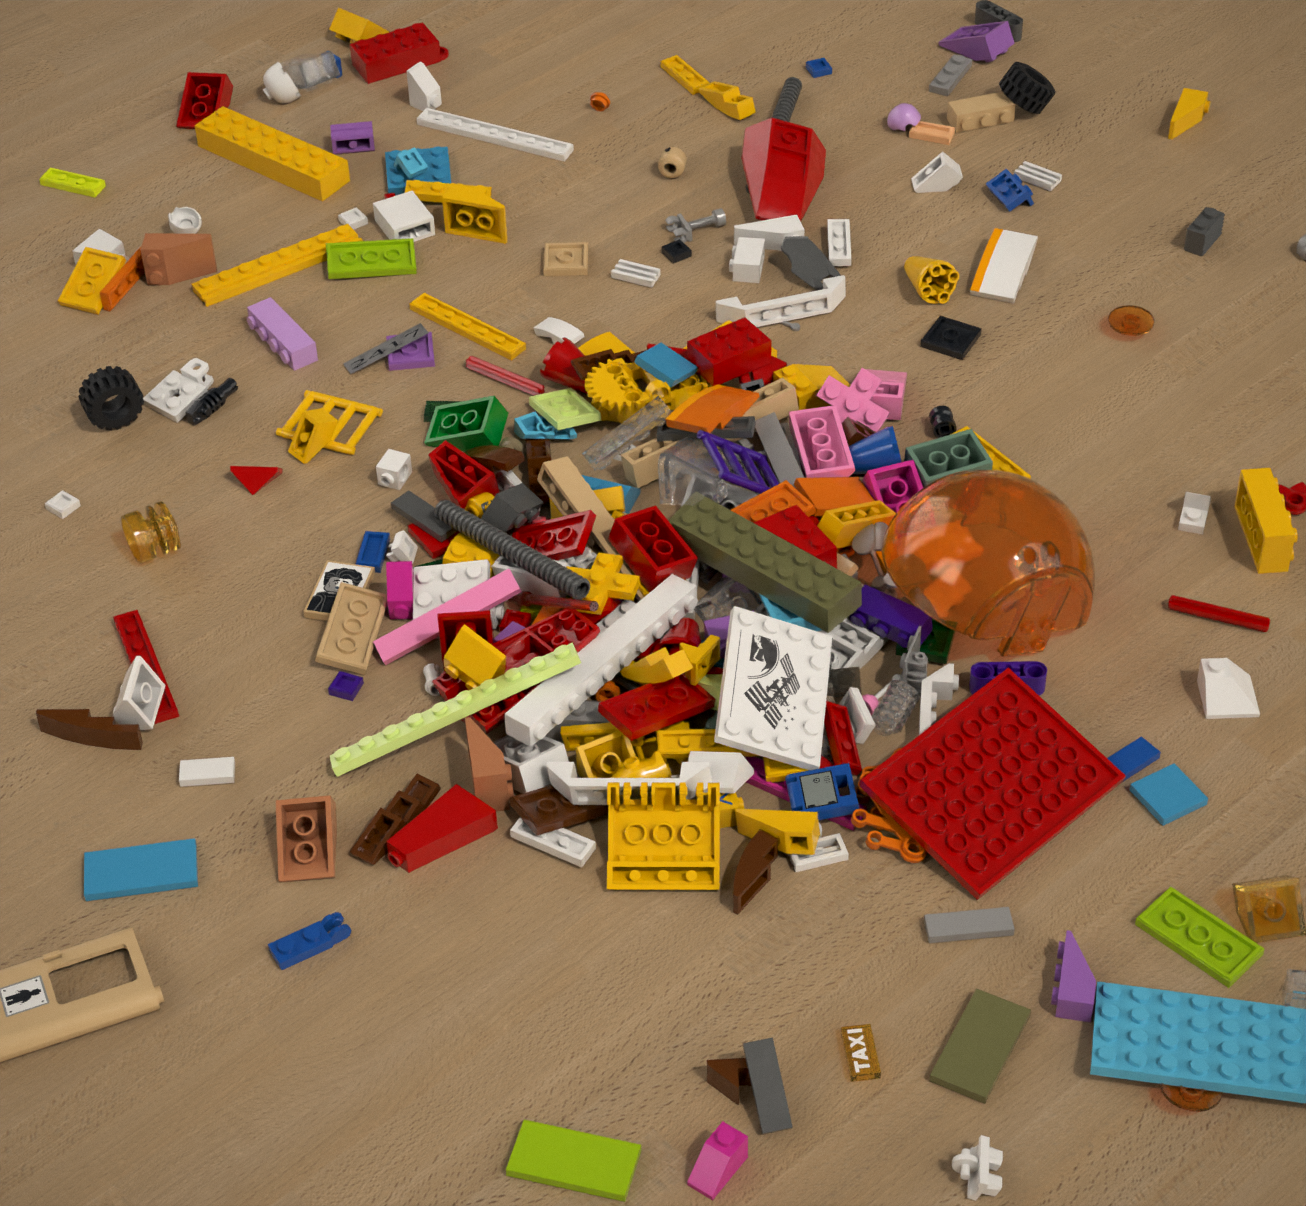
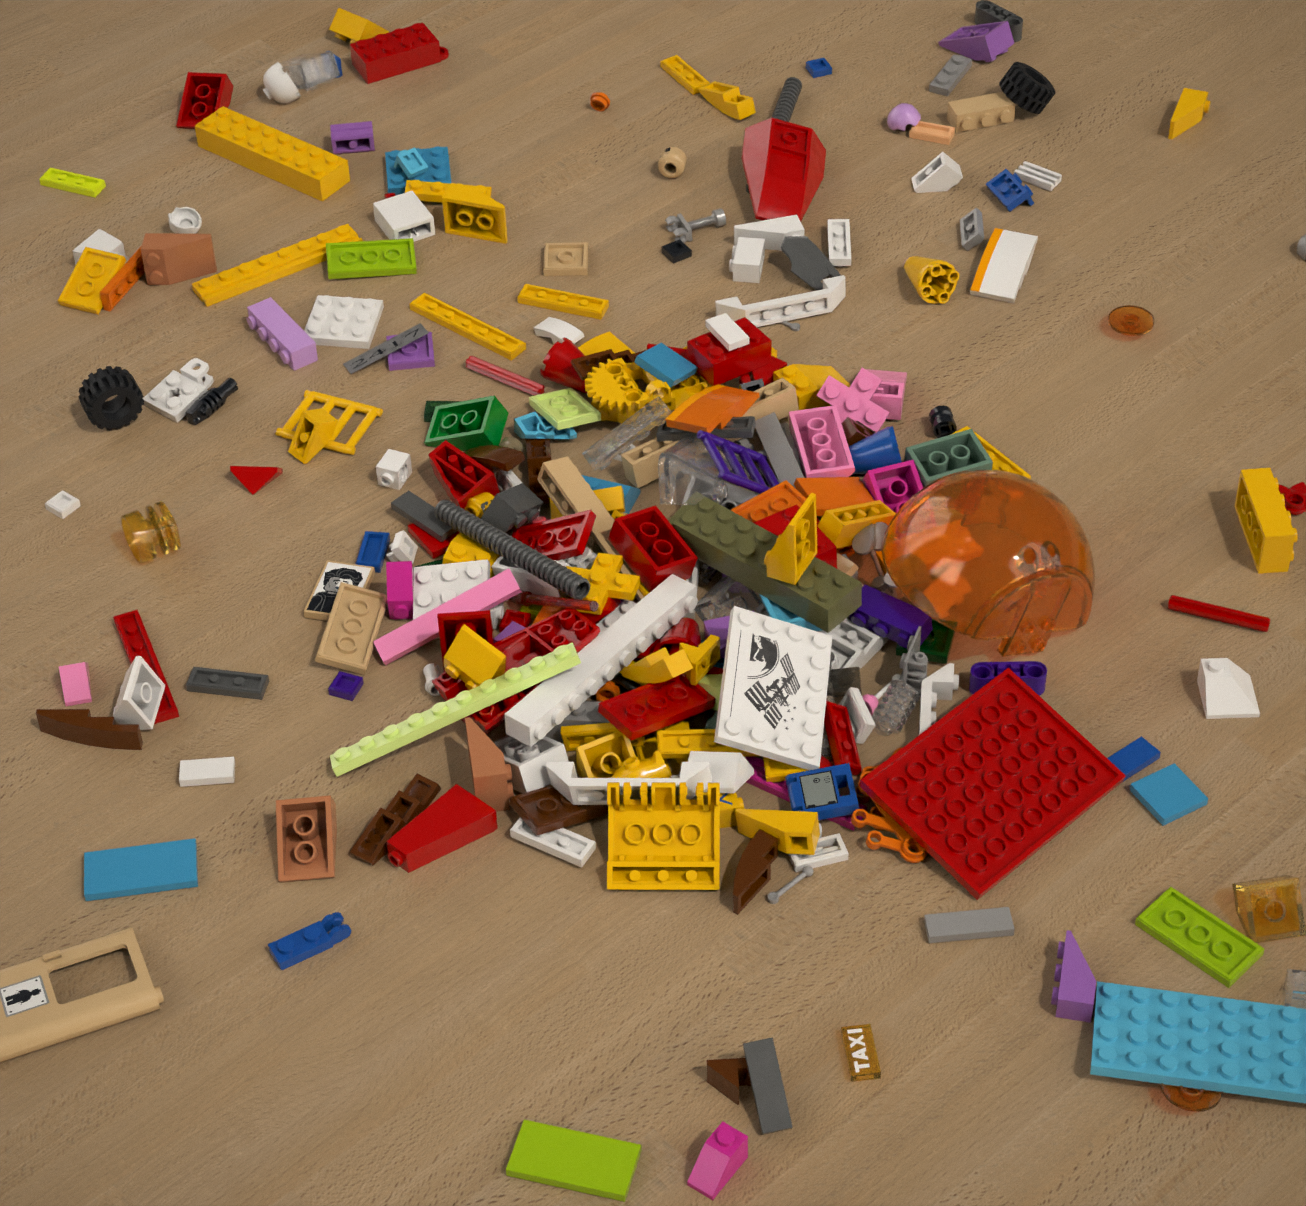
(75, 683): none -> bright pink slope
(227, 683): none -> dark grey tile
(344, 321): none -> white plate
(353, 217): white tile -> none
(422, 88): white slope -> none
(495, 134): white tile -> none
(563, 301): none -> yellow tile
(636, 273): white tile -> none
(727, 331): none -> white tile
(773, 897): none -> light grey hinge
(795, 546): none -> yellow slope
(951, 337): black tile -> none
(972, 229): none -> light grey plate
(975, 1165): white hips -> none
(980, 1046): olive tile -> none
(1194, 513): white slope -> none
(1204, 231): dark grey brick -> none

